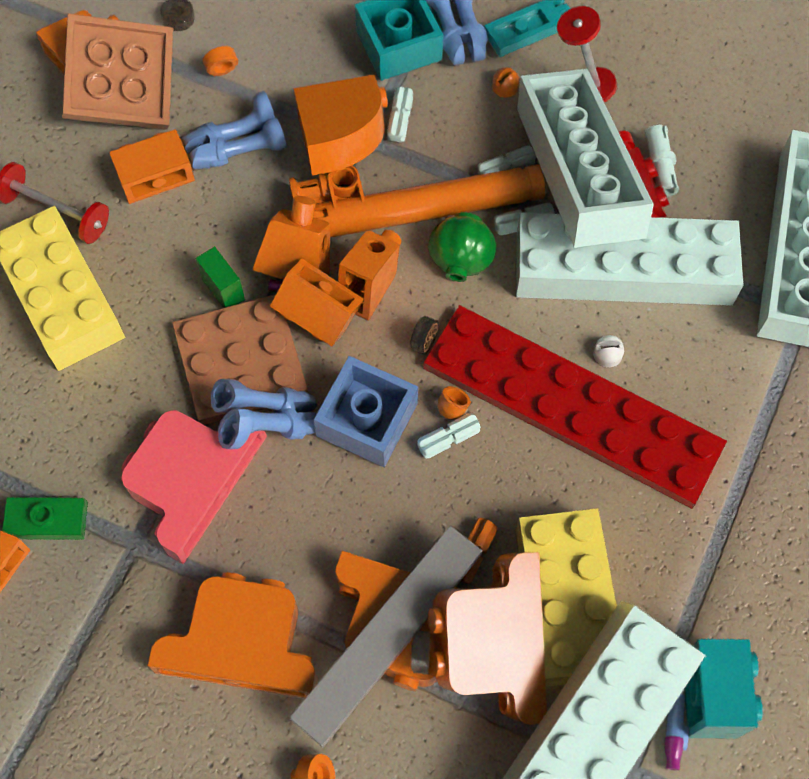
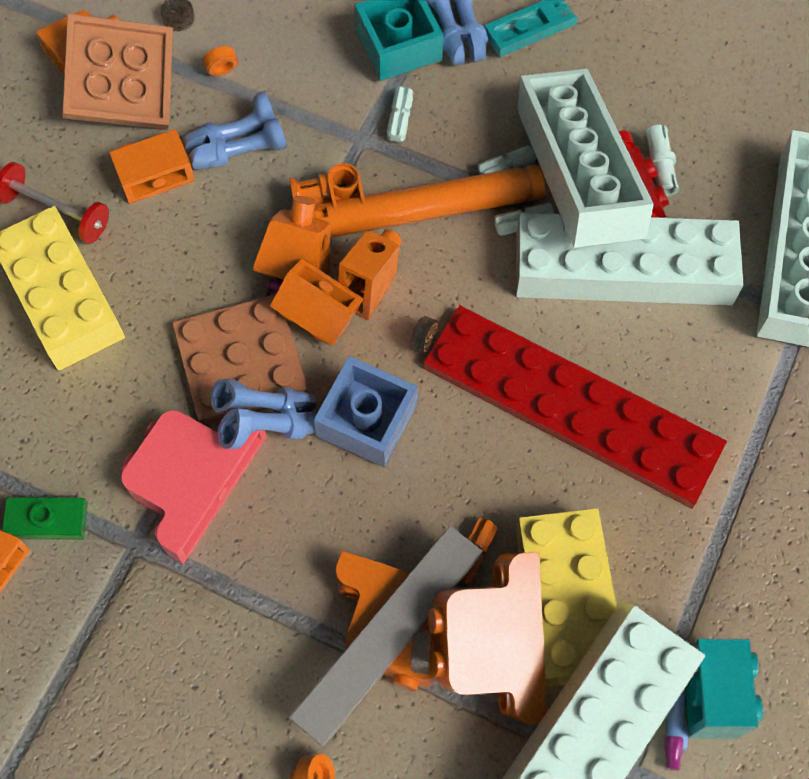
(220, 278): green piece -> none
(239, 639): orange brick -> none
(340, 121): orange brick -> none
(441, 438): light aqua piece -> none
(453, 402): orange hinge -> none
(462, 246): green plant -> none
(510, 84): orange hinge -> none
(579, 27): red axle -> none
(608, 356): white hinge -> none

